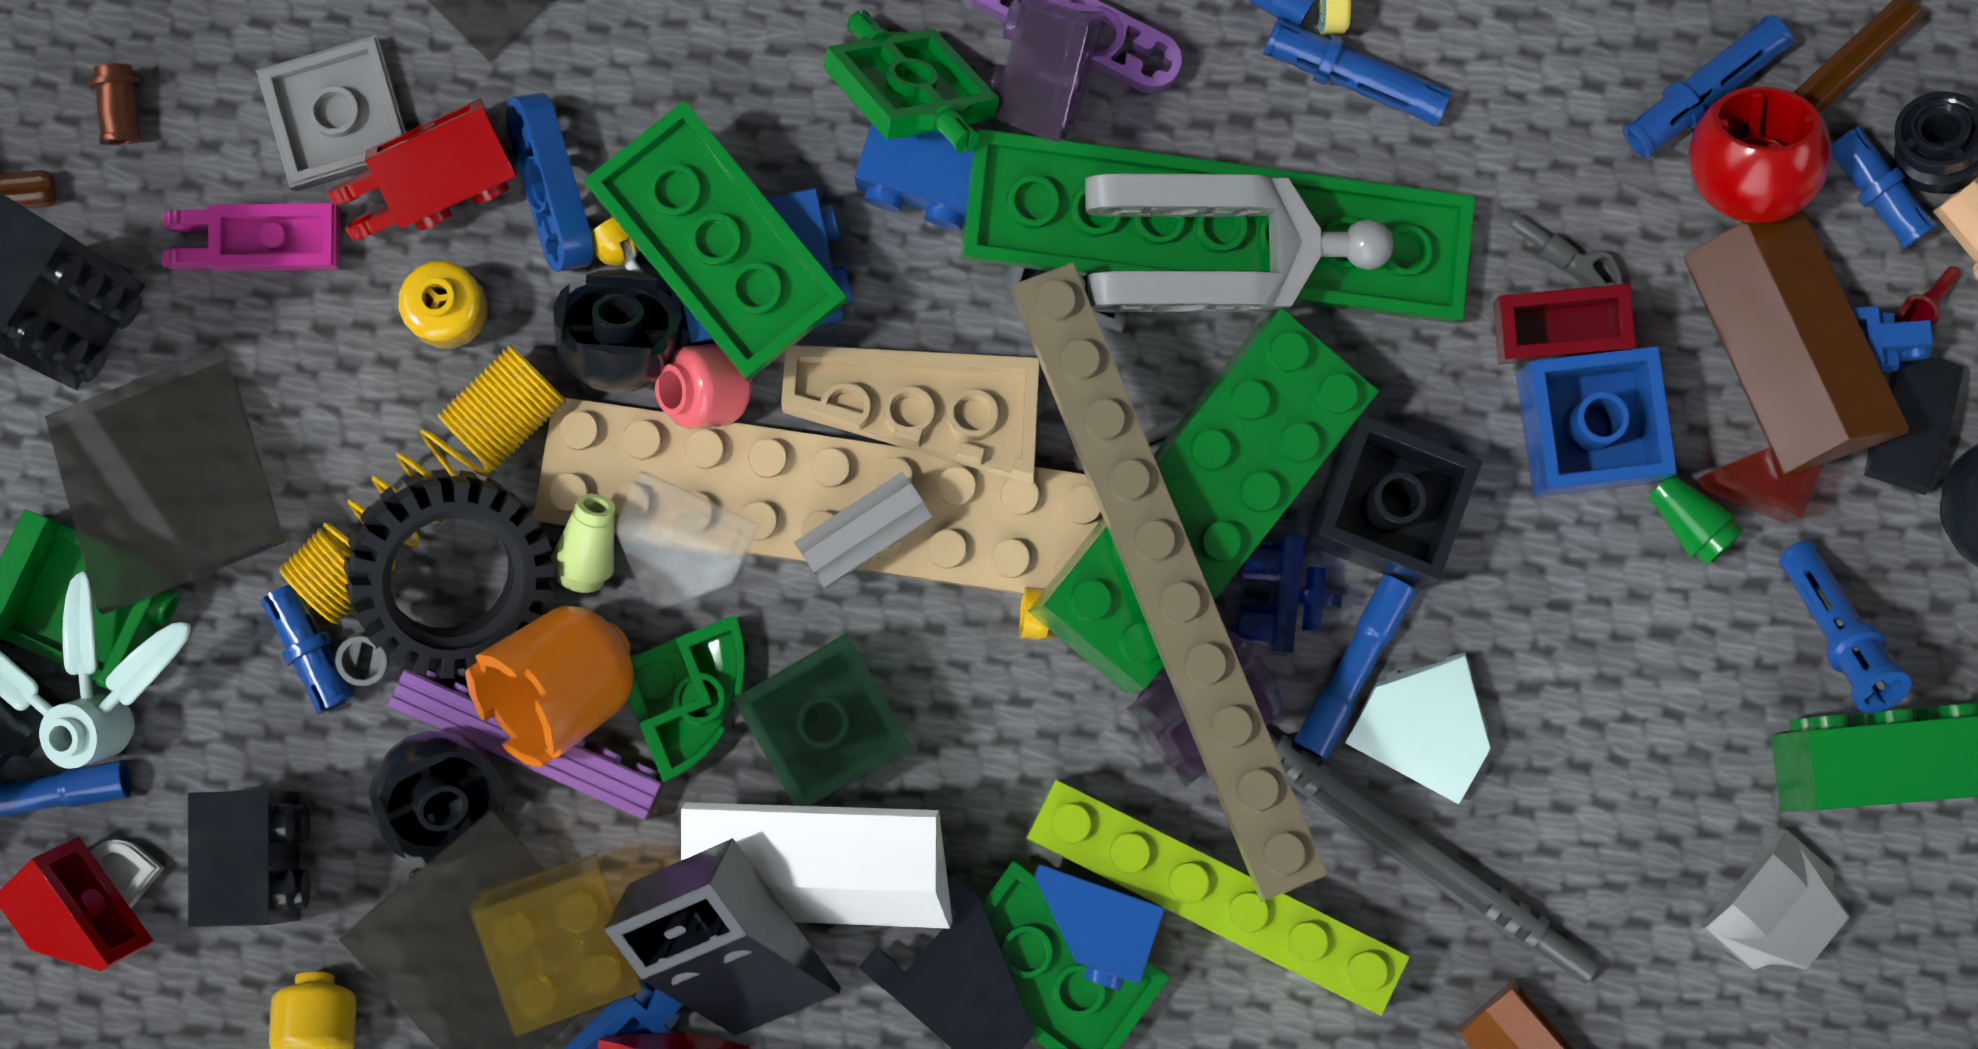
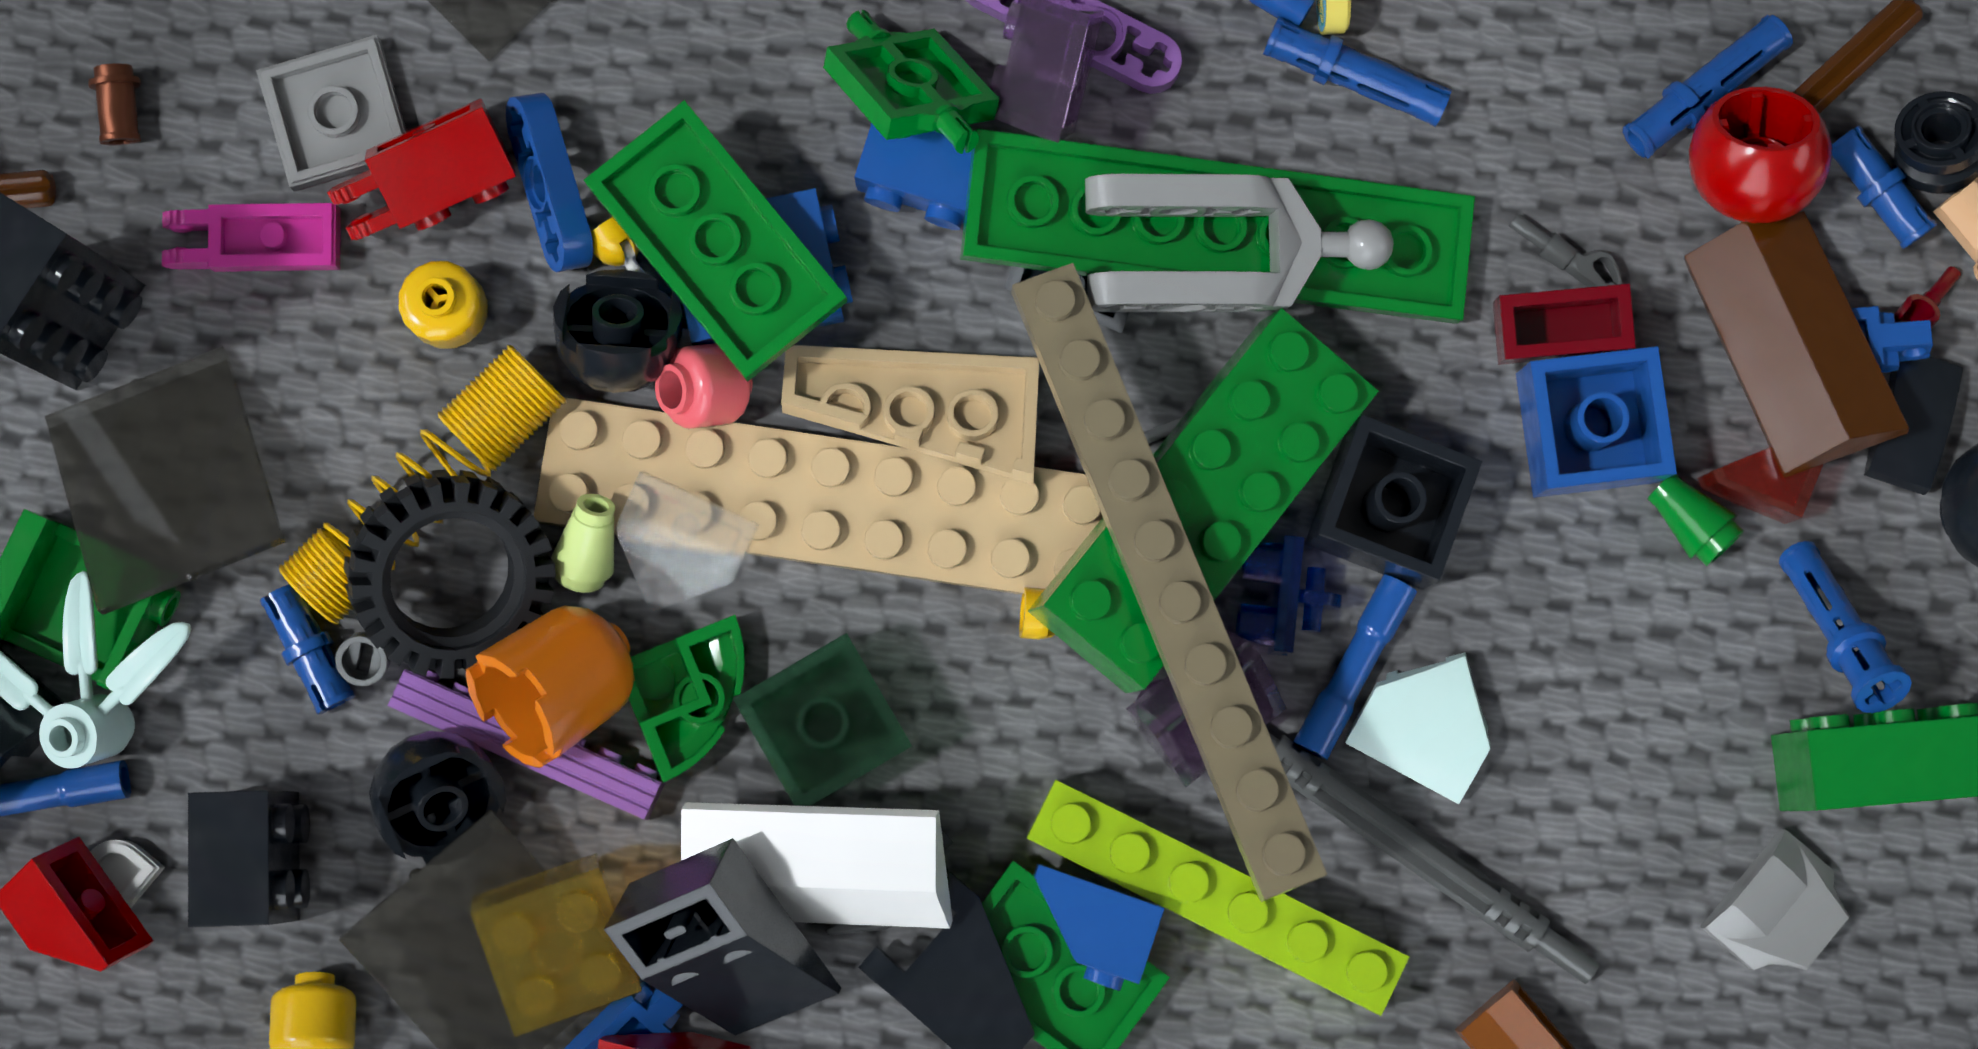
(863, 530): light grey axle -> none

